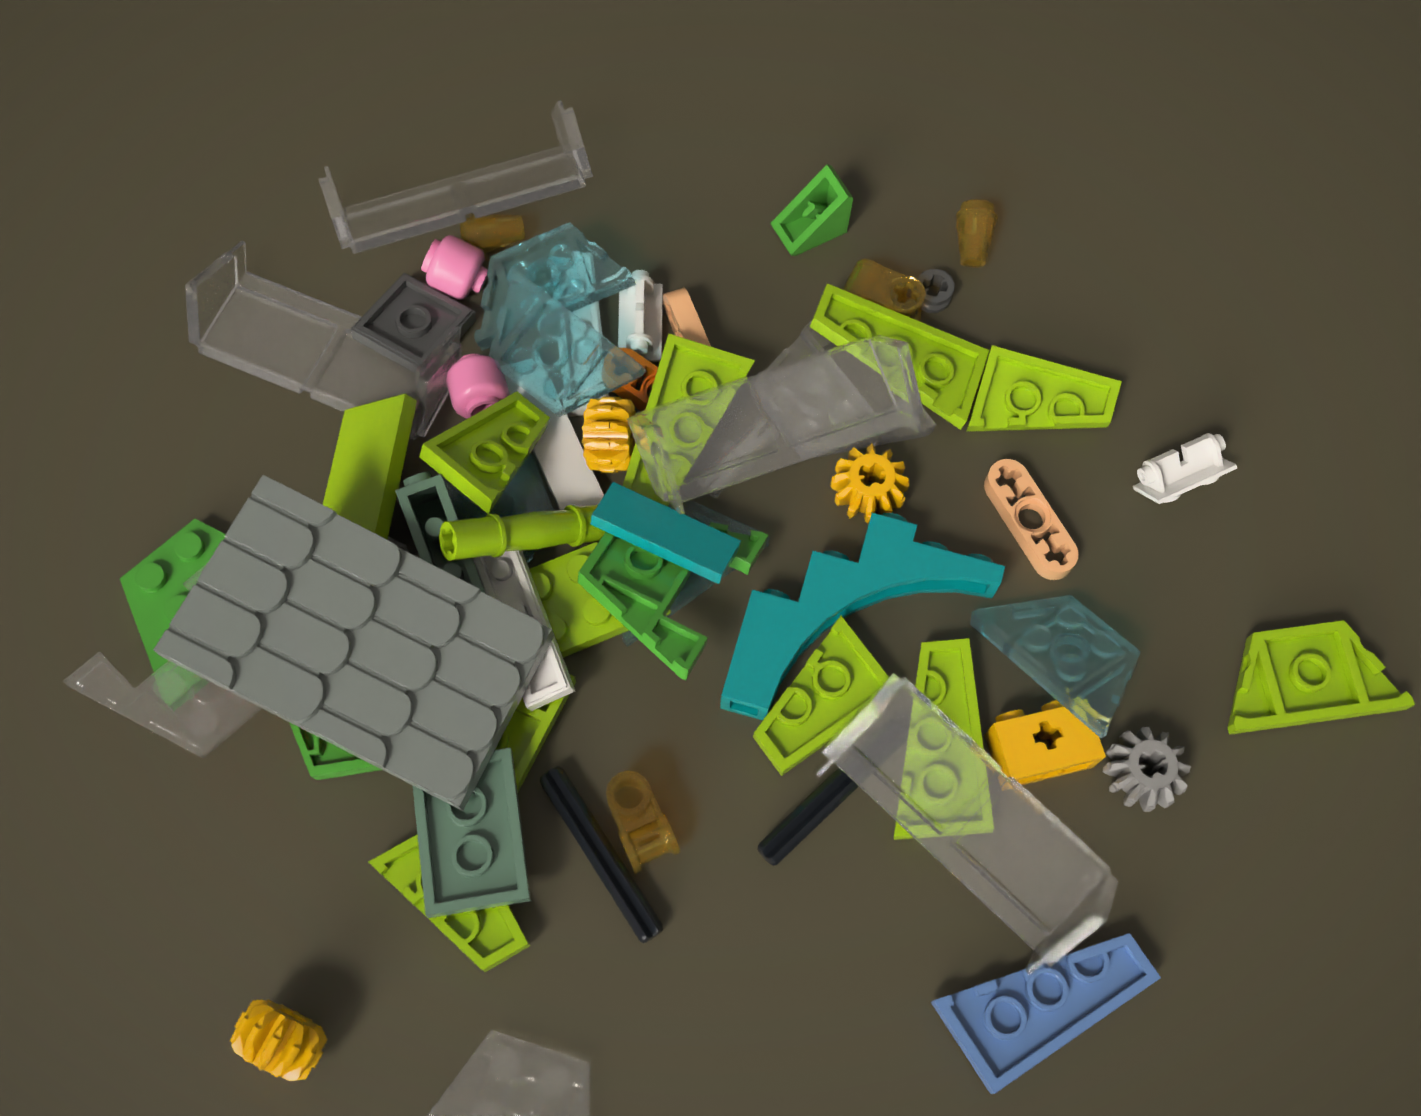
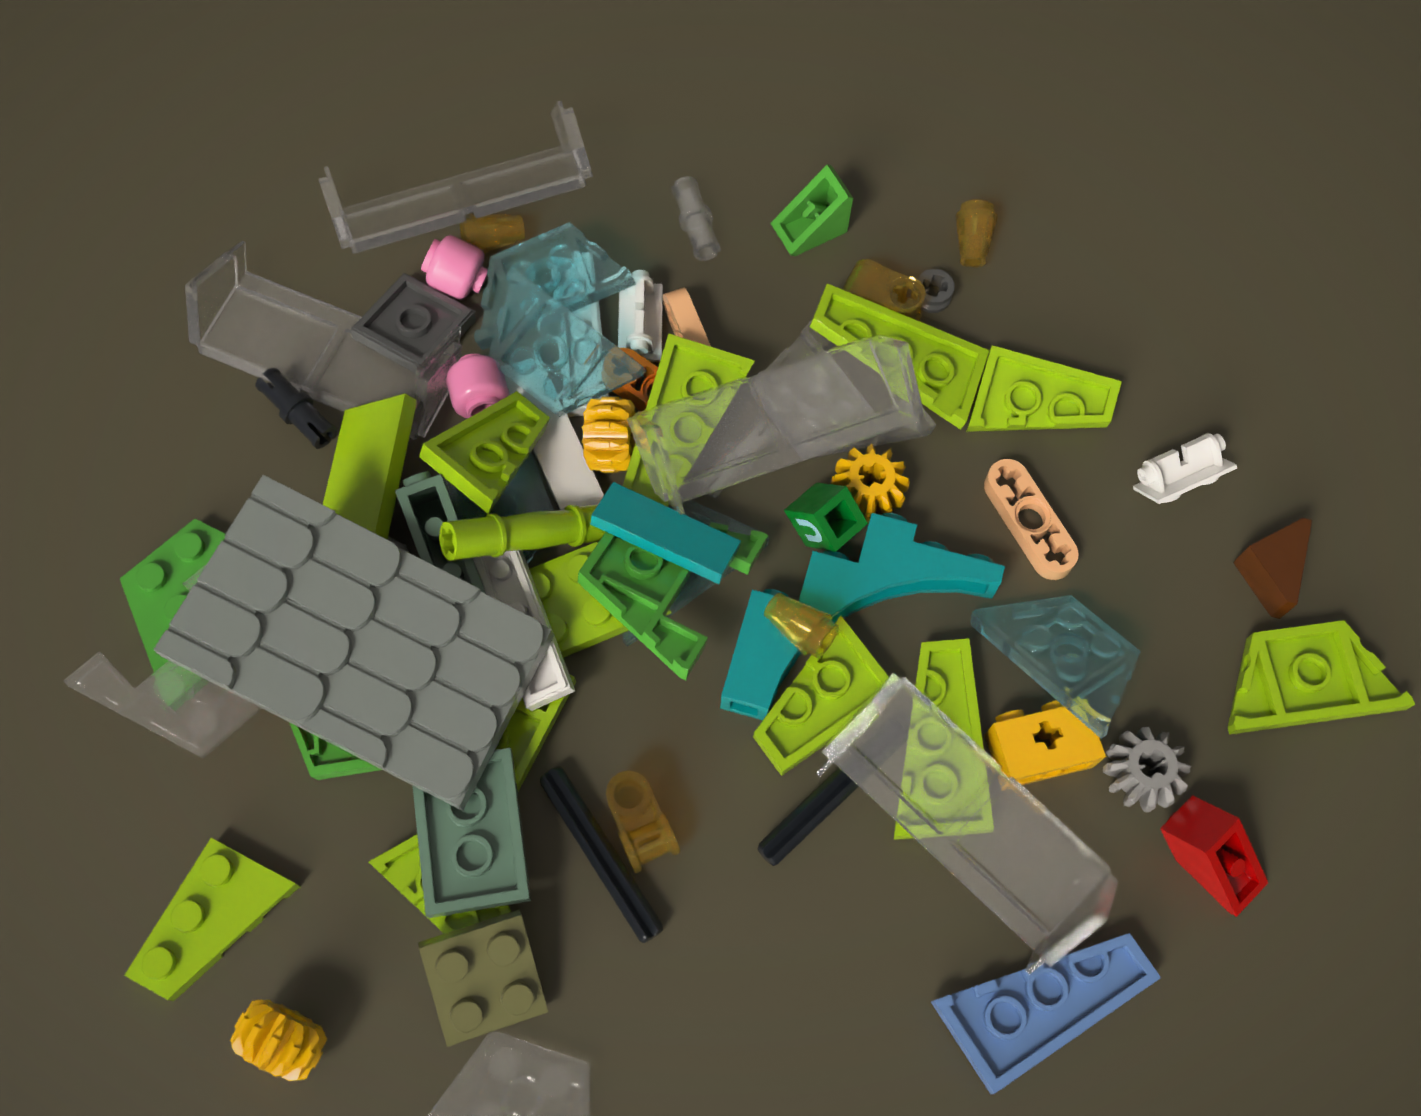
(206, 916): none -> lime wing
(296, 408): none -> black pin
(482, 977): none -> olive plate
(695, 218): none -> clear pin
(802, 624): none -> clear yellow cone
(826, 516): none -> green brick
(1215, 853): none -> red slope
(1276, 567): none -> reddish brown slope

